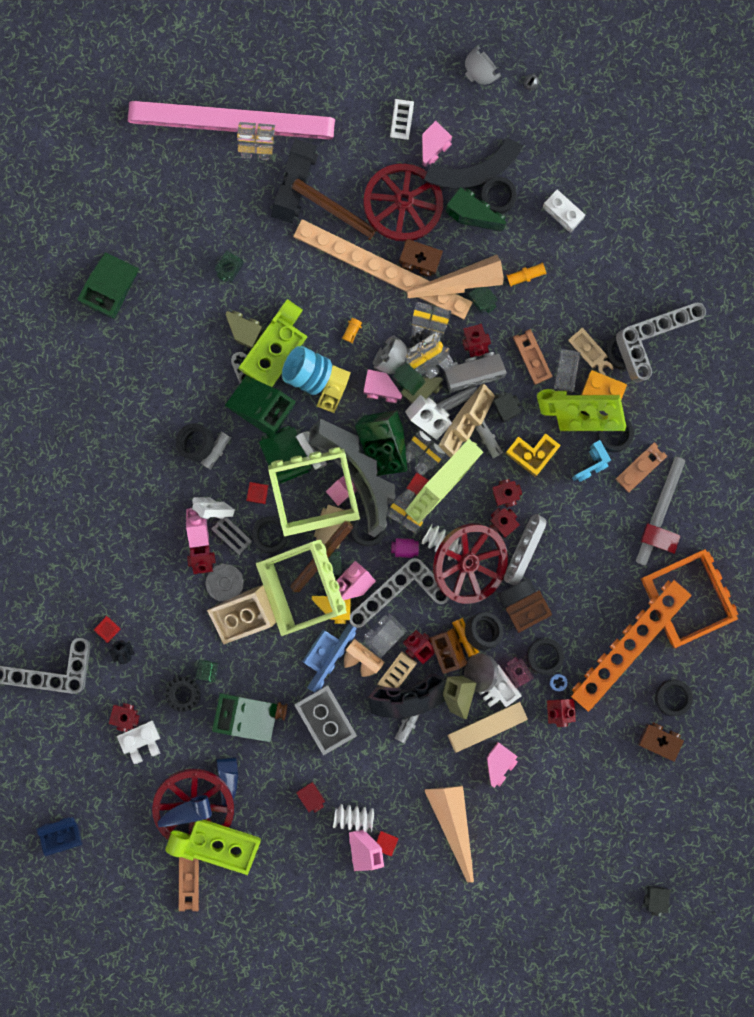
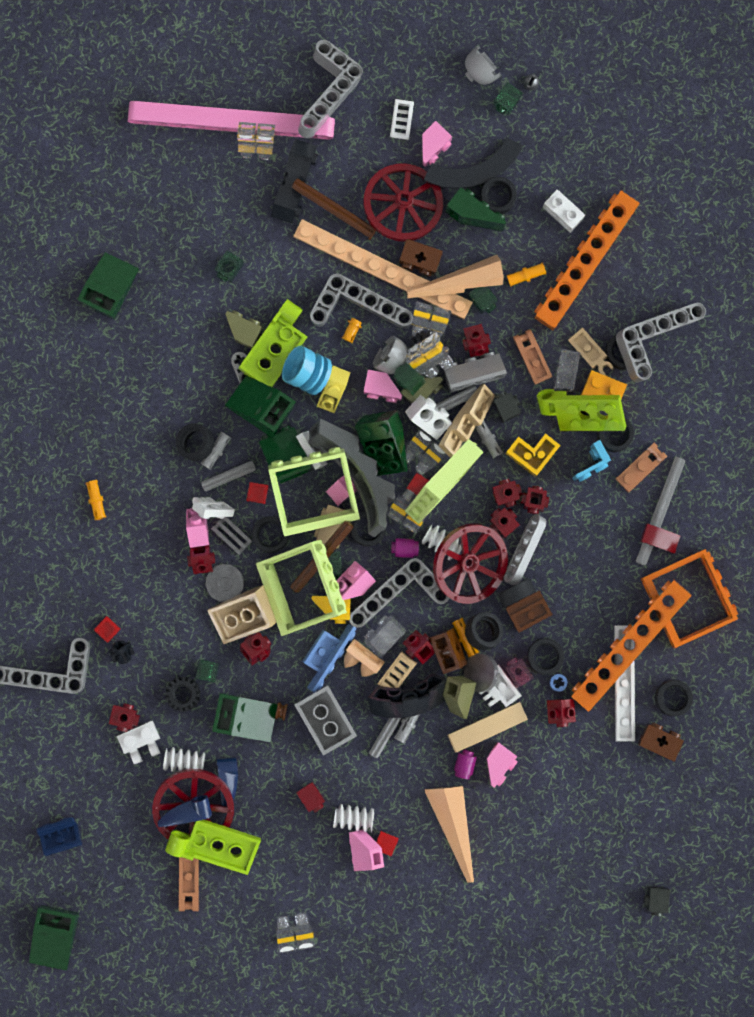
(53, 937): none -> dark green slope
(95, 500): none -> light orange pin
(182, 761): none -> white piece
(228, 476): none -> light grey axle
(255, 648): none -> dark red brick
(303, 932): none -> clear hips
(338, 95): none -> light grey beam
(359, 300): none -> light grey beam
(384, 736): none -> light grey axle
(465, 764): none -> magenta brick
(507, 99): none -> clear green brick
(538, 493): none -> dark red brick
(624, 694): none -> white tile
(627, 206): none -> orange brick

